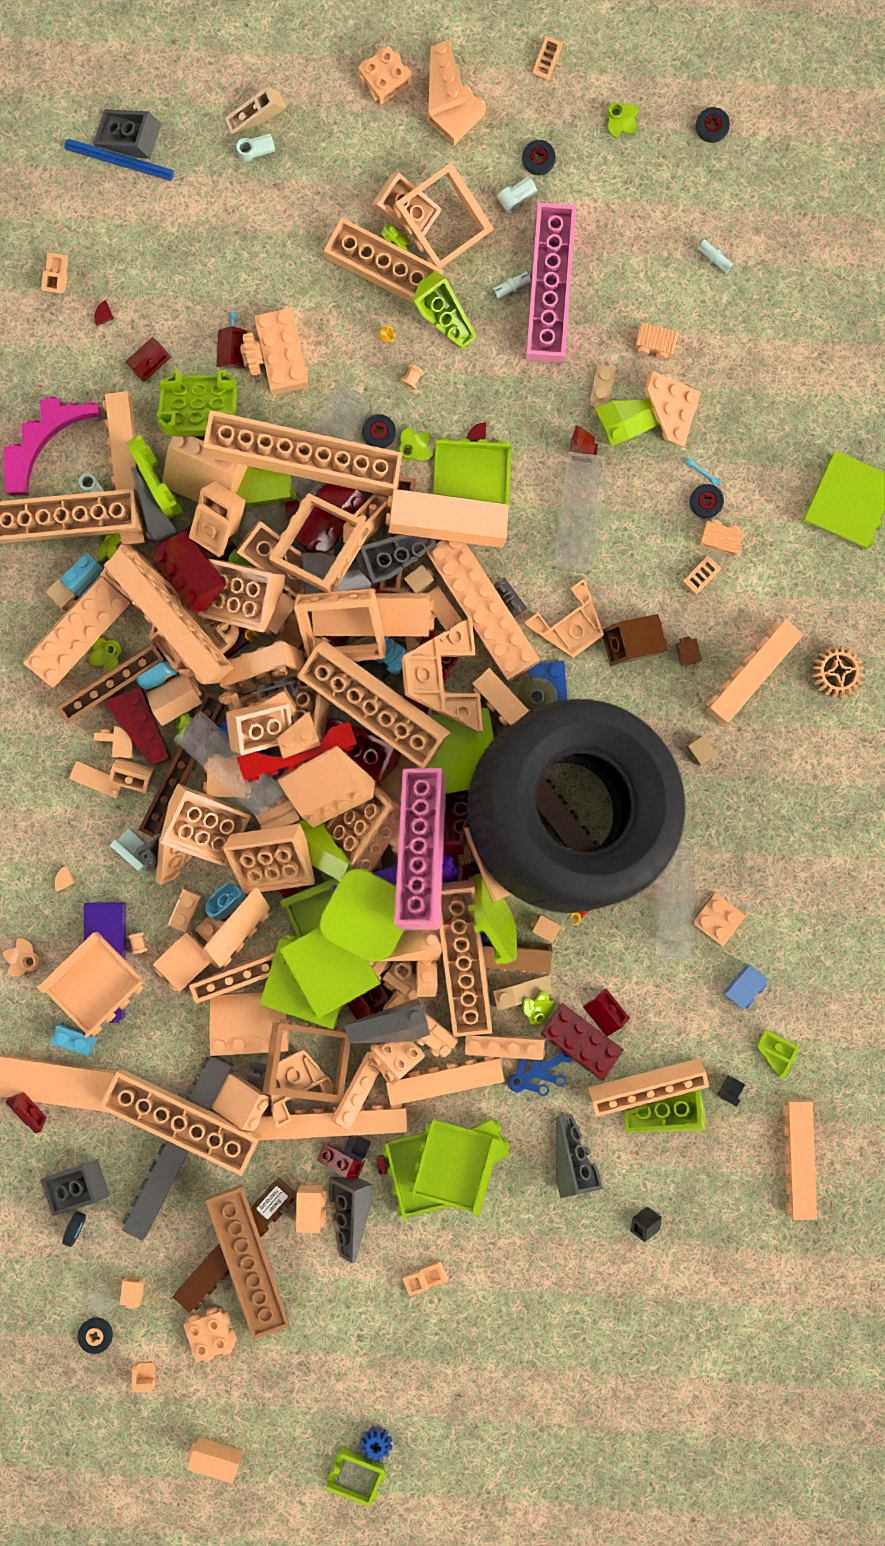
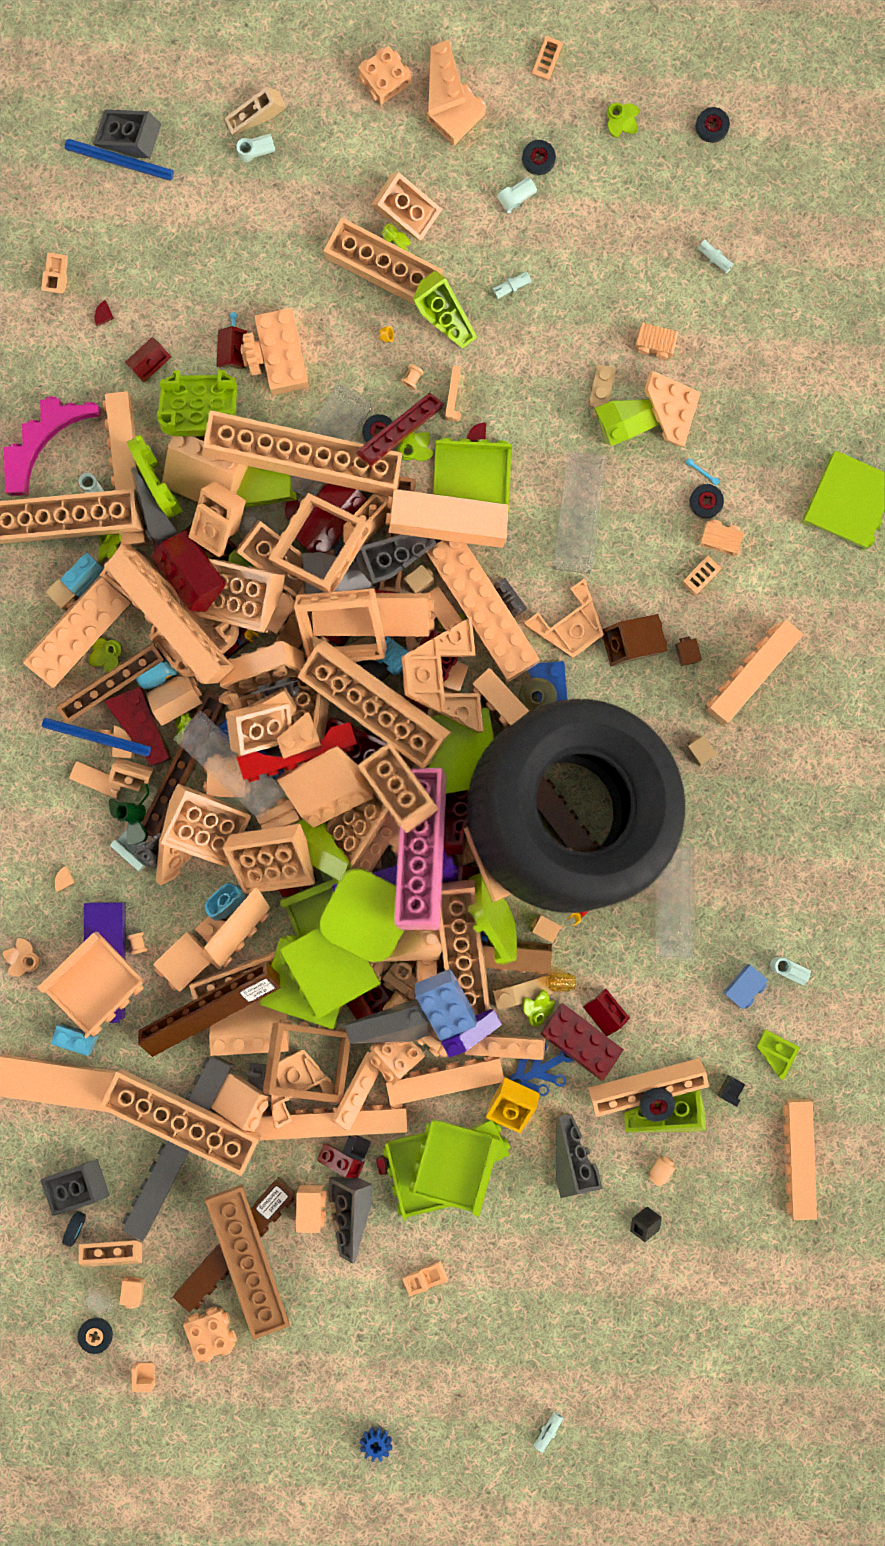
(27, 1111): dark red panel -> none
(96, 737): none -> blue axle
(110, 1253): none -> light nougat brick
(133, 814): none -> dark green piece
(185, 910): light nougat brick -> none
(209, 1009): none -> reddish brown brick
(214, 1459): light nougat brick -> none
(356, 1477): window -> none
(398, 787): none -> light nougat brick
(399, 429): none -> dark red tile
(445, 1005): none -> medium blue brick
(451, 414): none -> light nougat hinge
(456, 678): none -> light nougat slope
(468, 200): light nougat window -> none
(486, 1024): none -> slope
(512, 1105): none -> yellow brick
(548, 1431): none -> light aqua pin
(550, 282): bright pink brick -> none
(560, 982): none -> clear yellow brick
(583, 442): dark red slope -> none
(653, 1112): none -> black bush
(661, 1171): none -> light nougat brick
(718, 919): light nougat plate -> none
(791, 970): none -> light aqua piece
(854, 669): light nougat gear -> none

